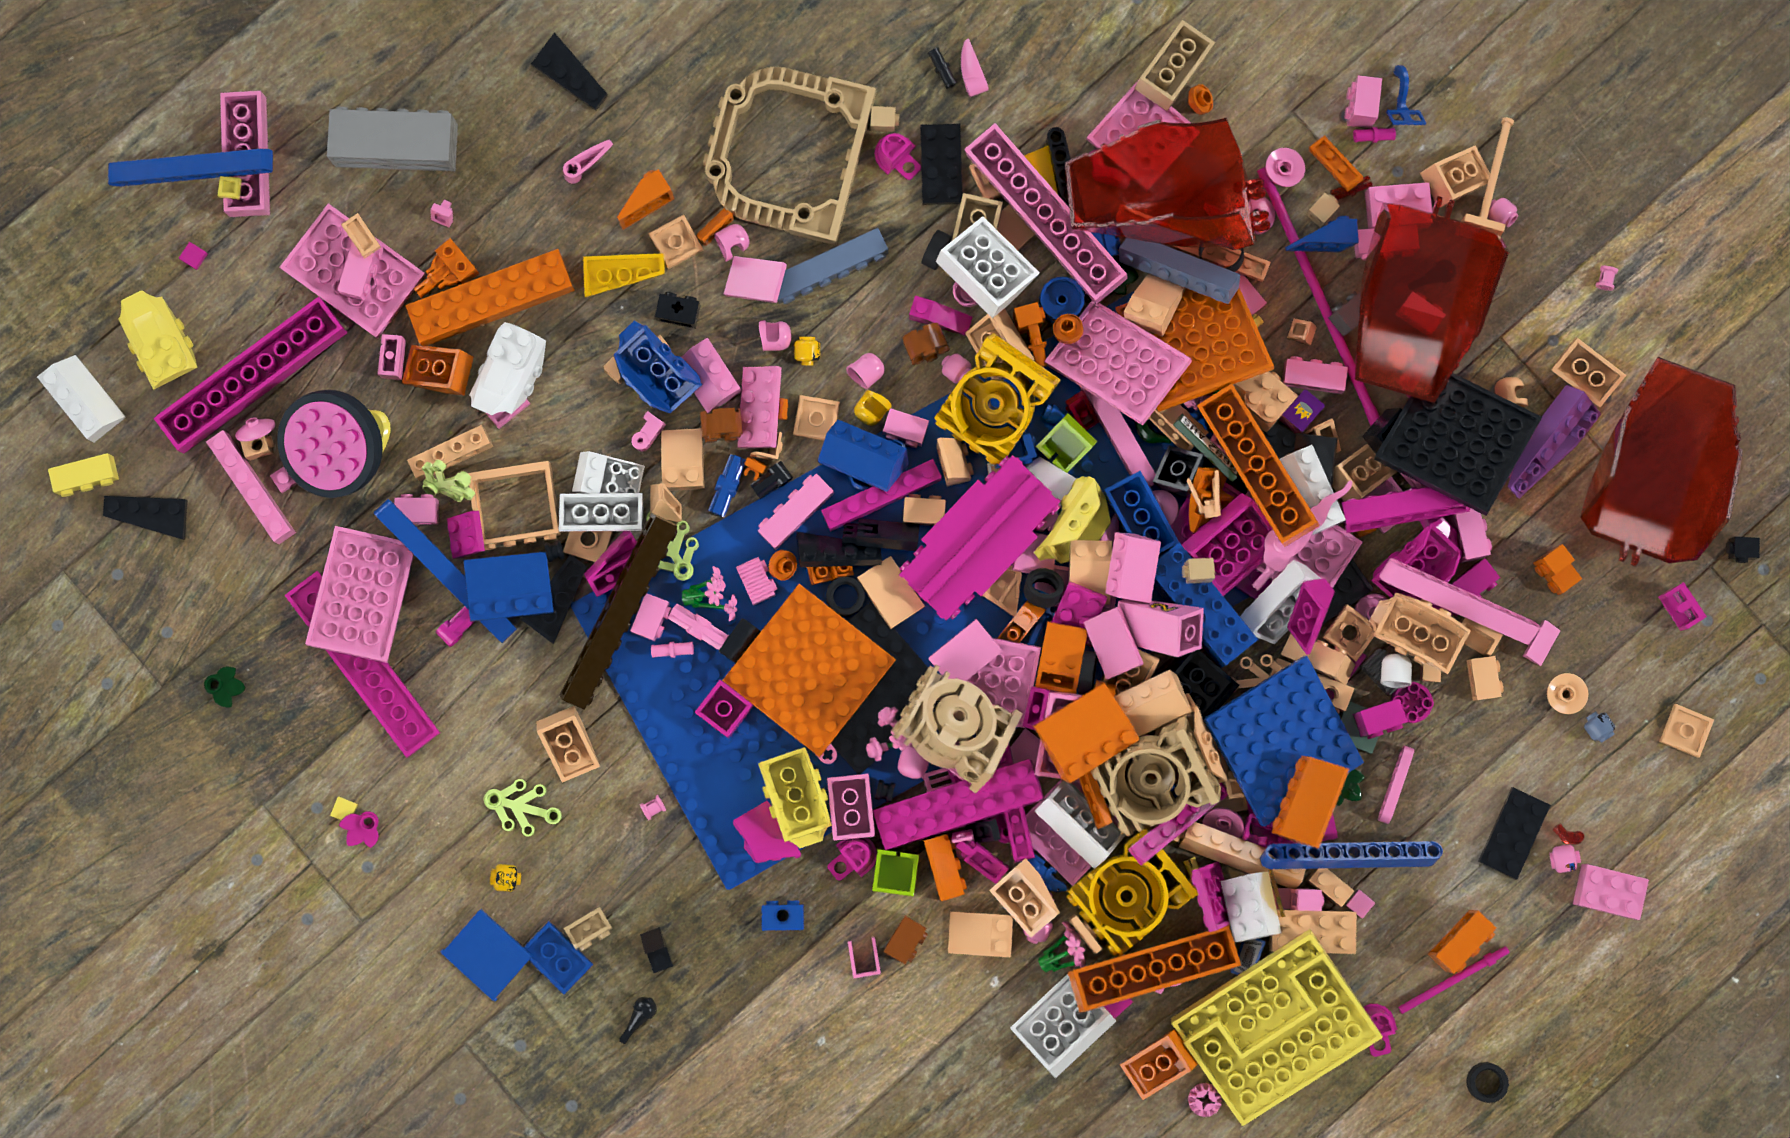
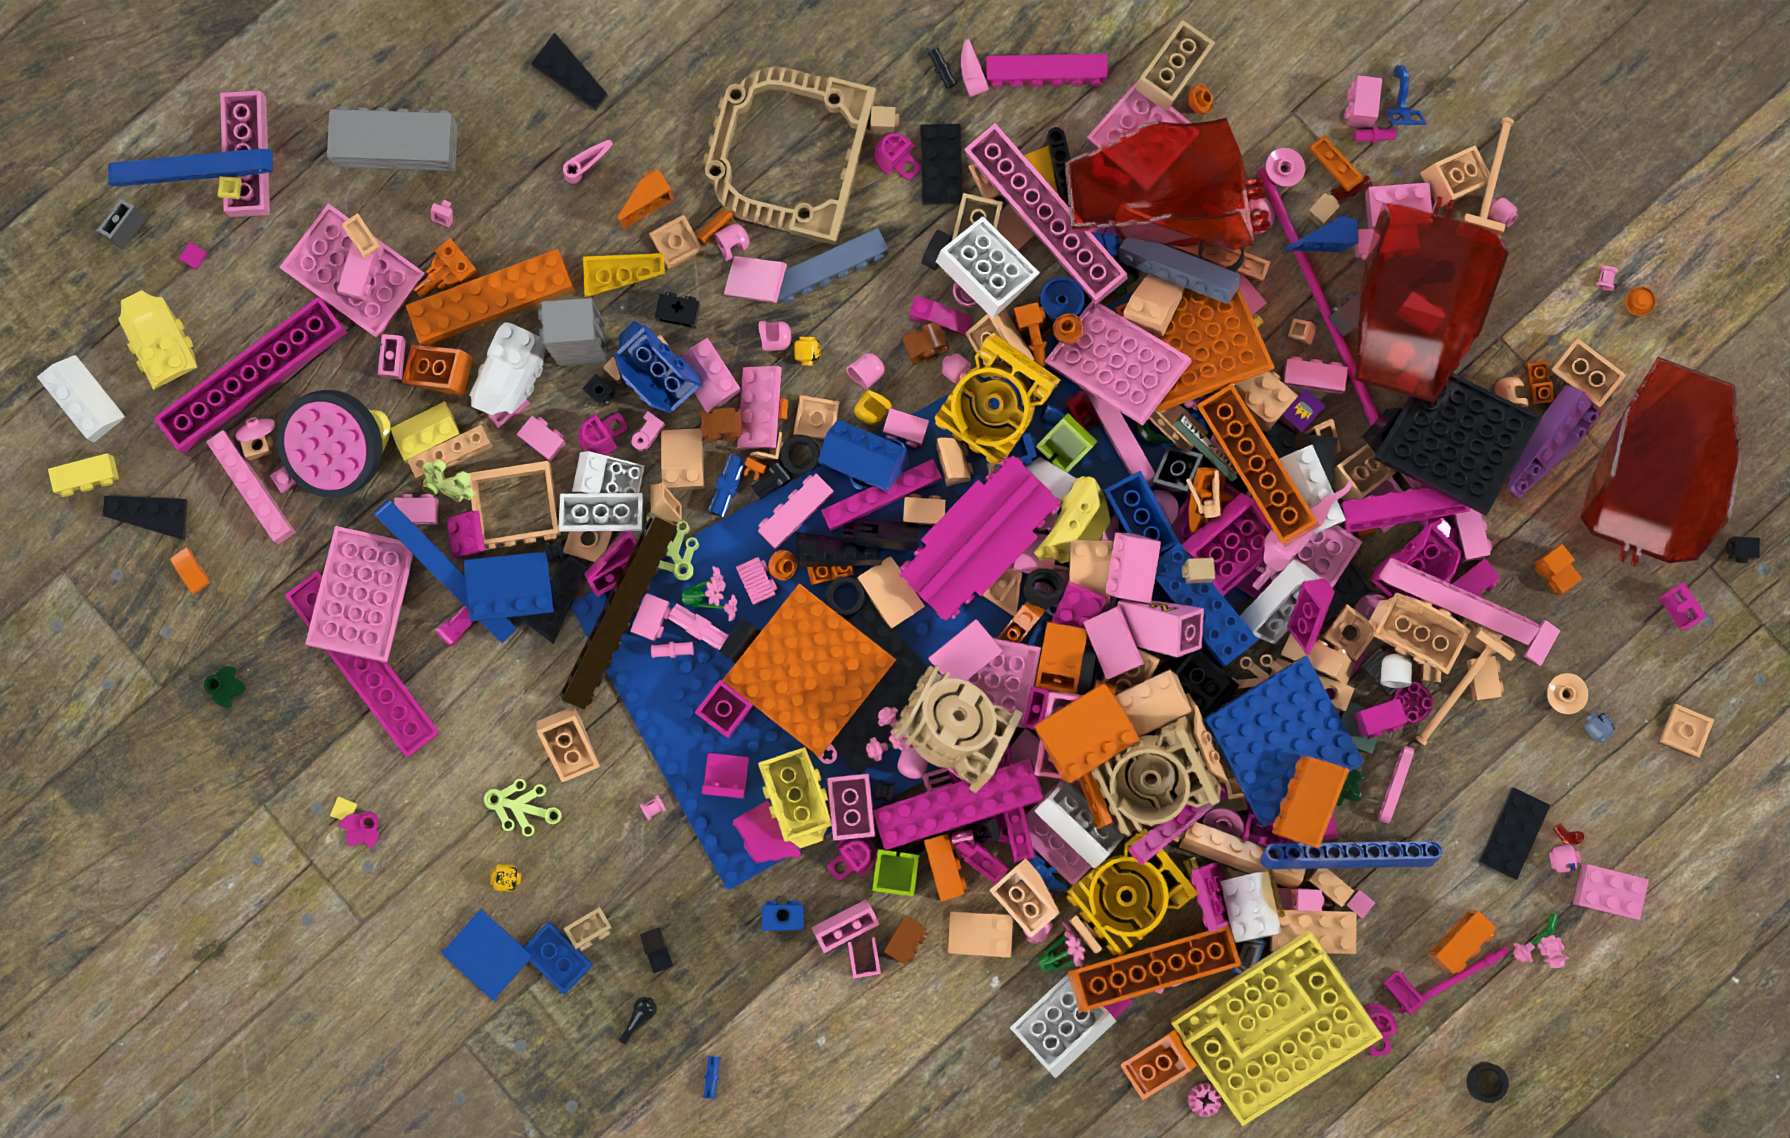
(121, 224): none -> dark grey brick
(190, 571): none -> orange slope
(425, 431): none -> light yellow slope
(541, 438): none -> bright pink brick
(573, 331): none -> light grey brick
(597, 435): none -> dark pink container
(599, 391): none -> black brick
(711, 1077): none -> blue pin
(725, 775): none -> dark pink bracket
(785, 457): none -> black tyre
(845, 925): none -> bright pink brick
(1046, 69): none -> dark pink brick
(1404, 992): none -> dark pink tile
(1493, 644): none -> light nougat tile
(1539, 382): none -> orange slope
(1549, 946): none -> bright pink plant
(1640, 301): none -> orange plate

